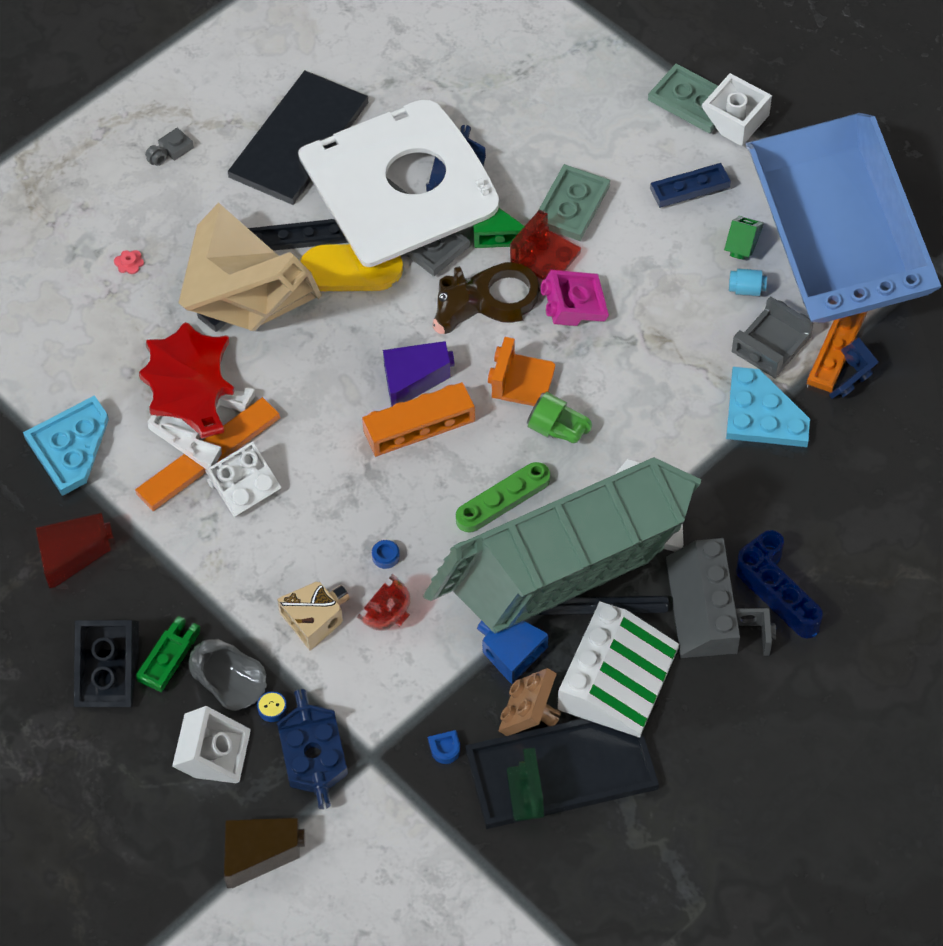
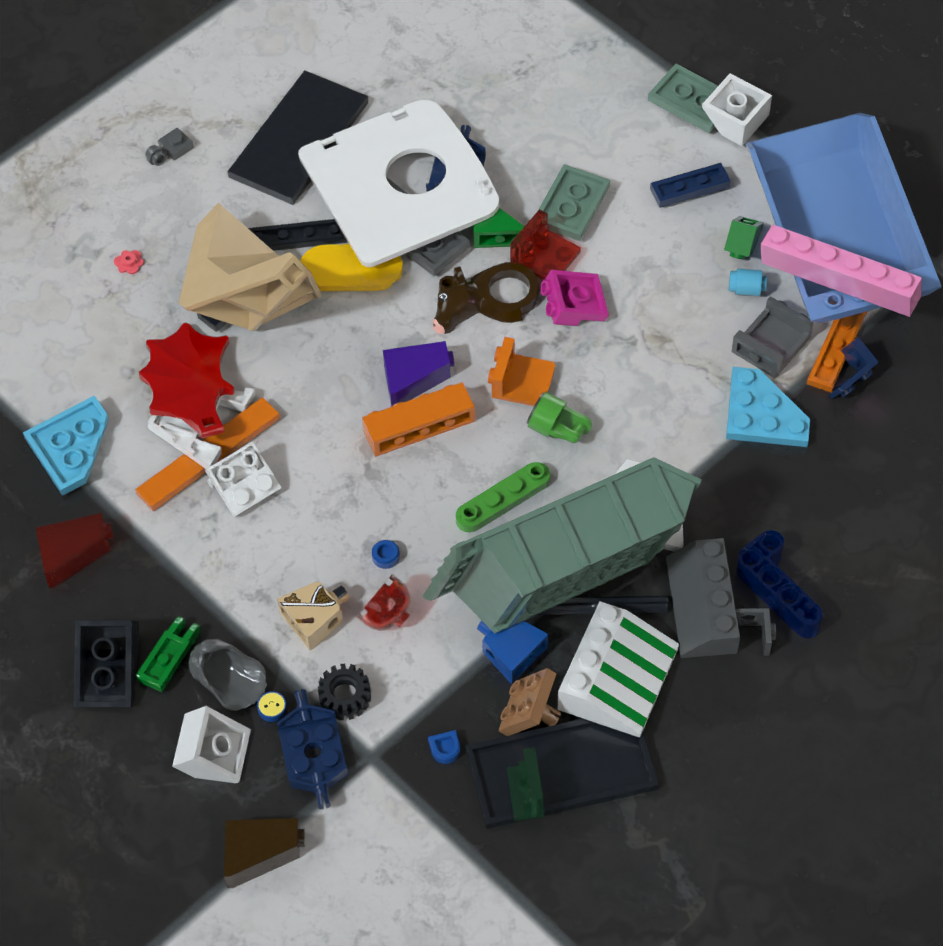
(340, 677): none -> black tyre
(841, 270): none -> bright pink brick

